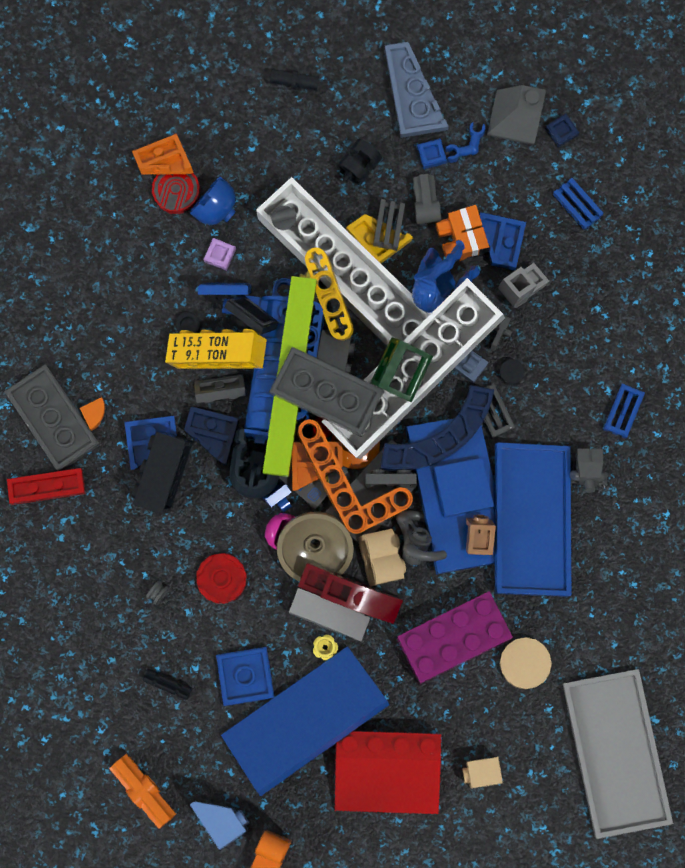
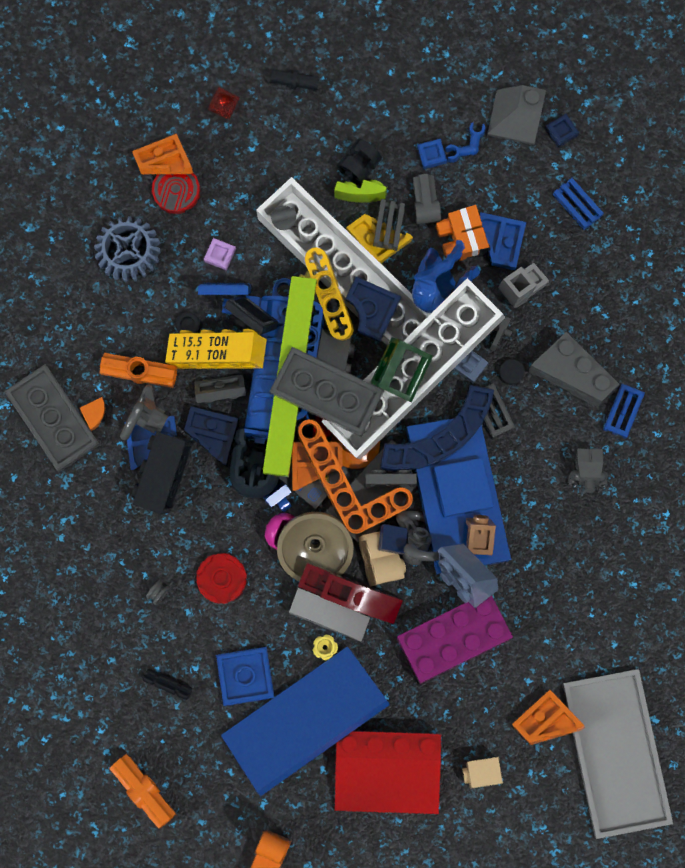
(46, 486): red plate -> none
(123, 368): none -> orange piece
(133, 241): none -> sand blue gear
(145, 415): none -> dark grey piece
(215, 203): blue cylinder -> none
(221, 822): medium blue slope -> none
(223, 103): none -> clear red tile
(369, 192): none -> lime slope
(374, 307): none -> dark blue tile
(392, 539): none -> dark blue tile
(414, 103): sand blue wing -> none
(466, 574): none -> sand blue slope
(525, 663): tan tile -> none
(532, 520): blue tile -> none
(547, 720): none -> orange wing
(575, 370): none -> dark grey wedge

